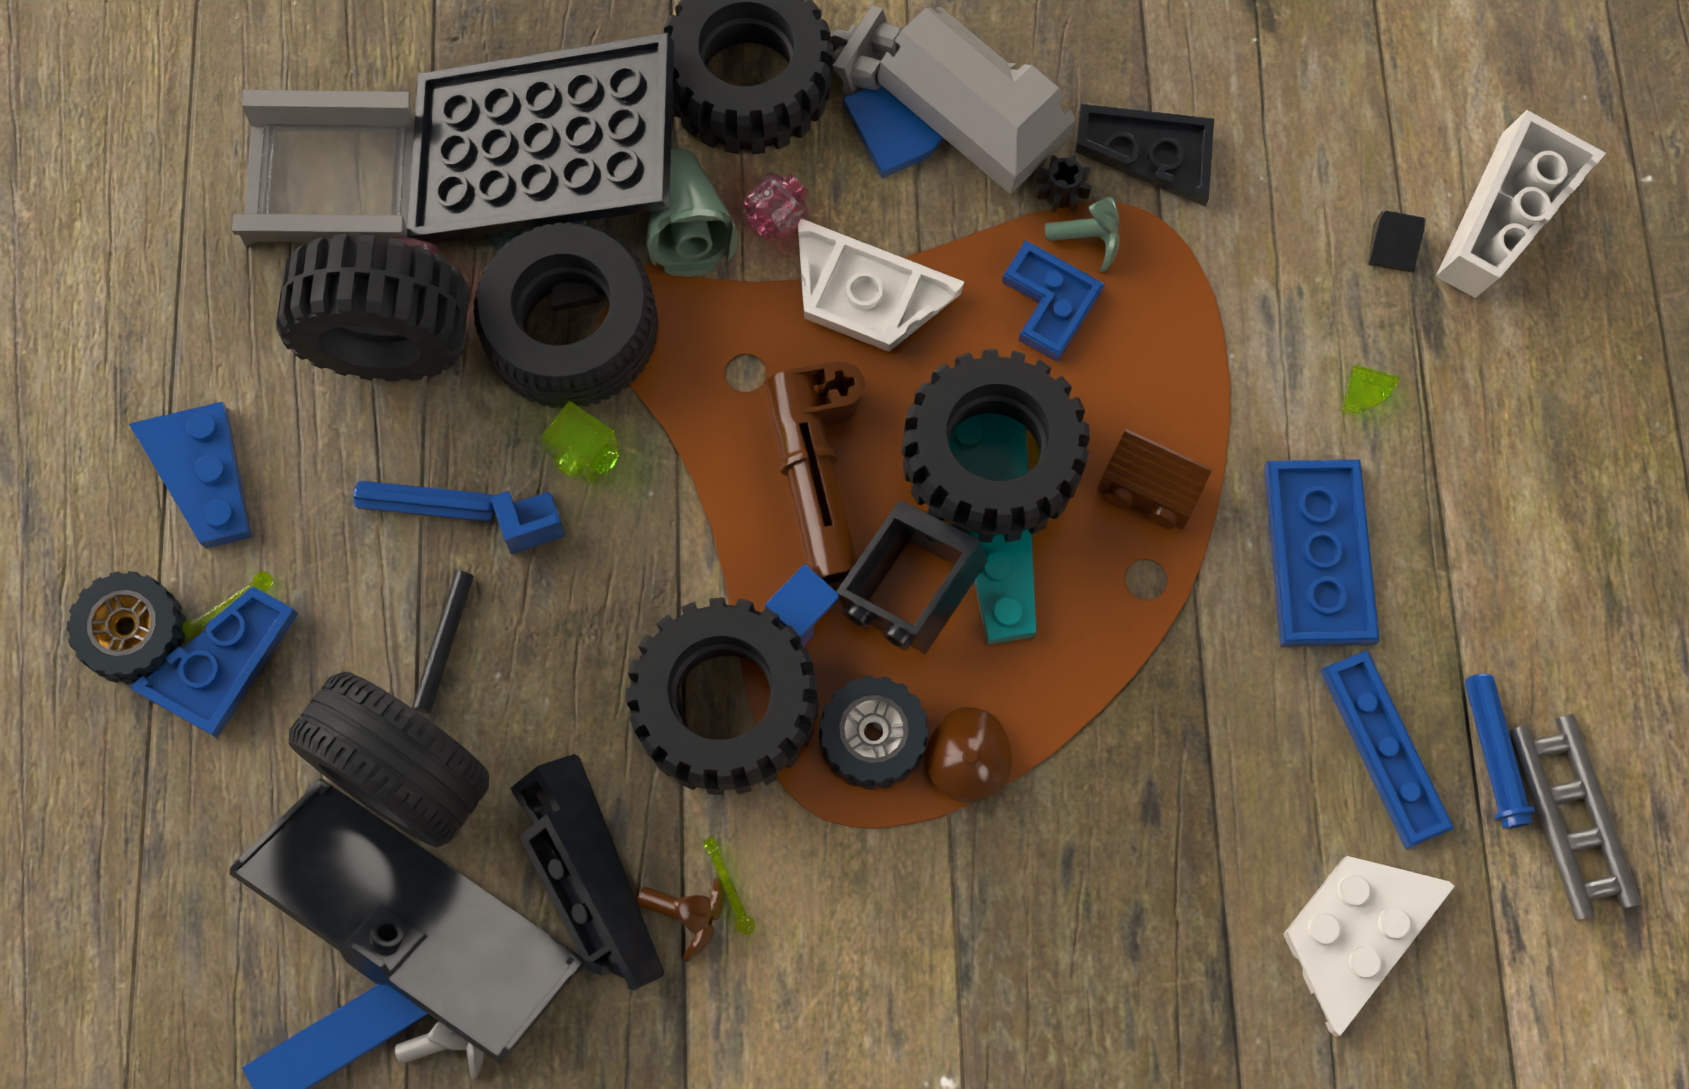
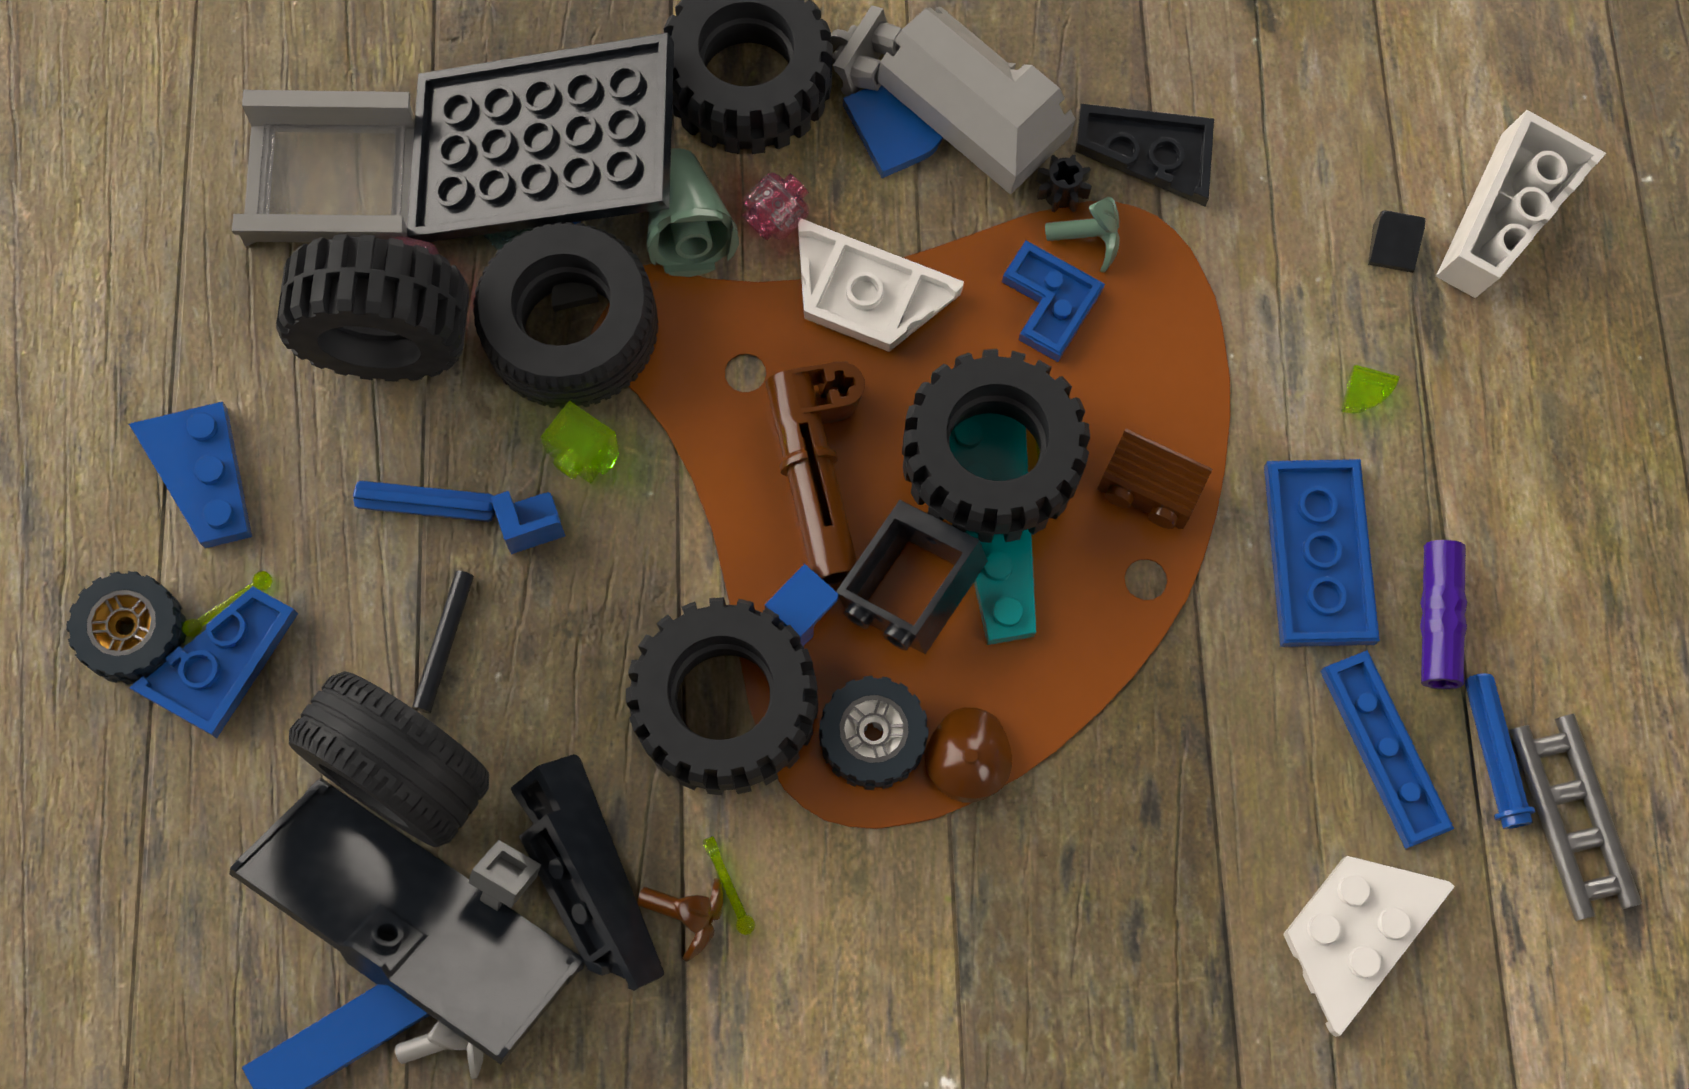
(503, 875): none -> dark grey tile
(1443, 615): none -> dark purple axle

